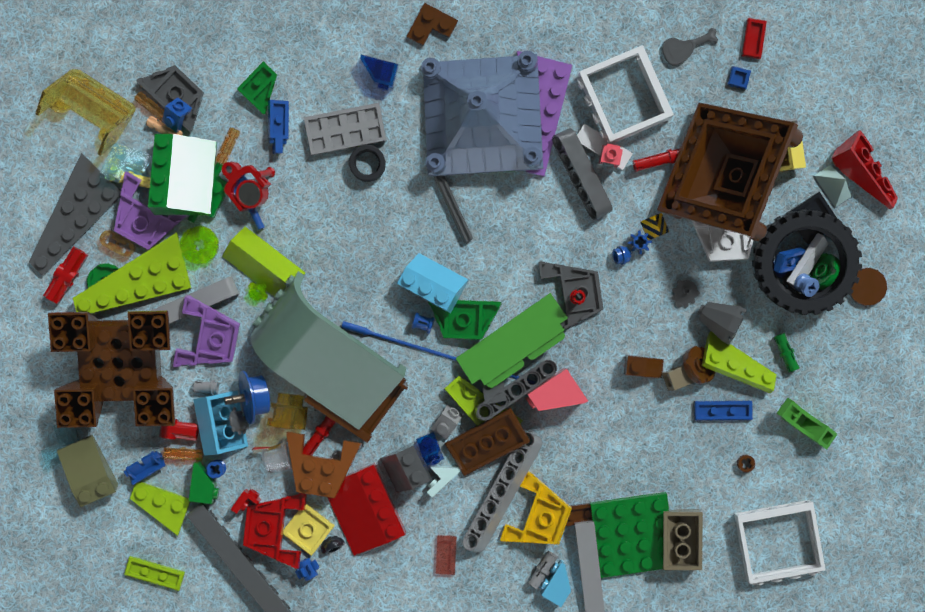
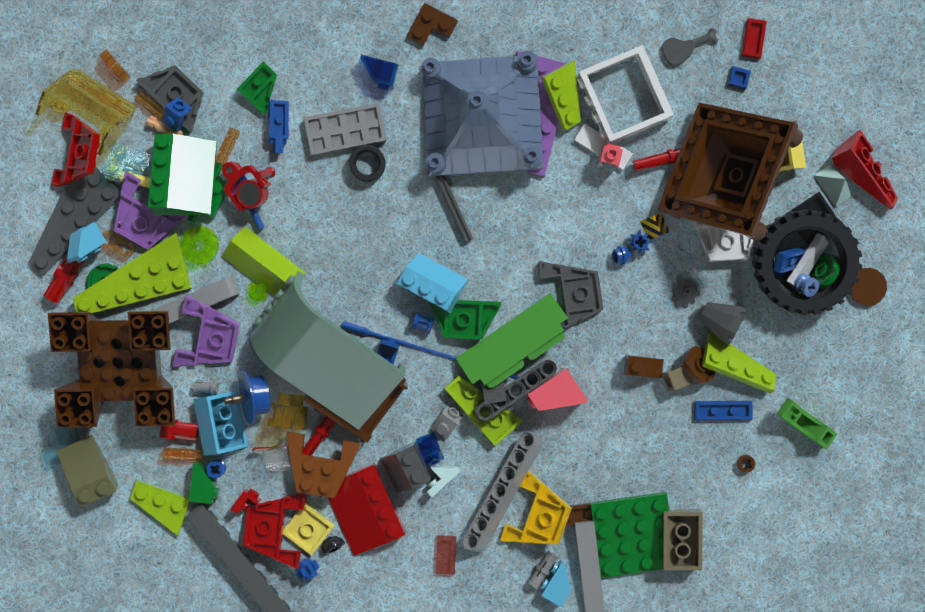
(81, 153): none -> red wing
(85, 241): none -> medium azure slope
(114, 65): none -> clear orange beam
(151, 464): blue hinge -> none
(154, 573): lime tile -> none
(238, 421): dark grey piece -> none
(388, 349): none -> blue bracket
(487, 442): reddish brown tile -> none
(563, 94): none -> lime wing
(573, 299): red pin -> none
(582, 173): dark grey beam -> none
(779, 510): white window -> none
(786, 352): green pin -> none

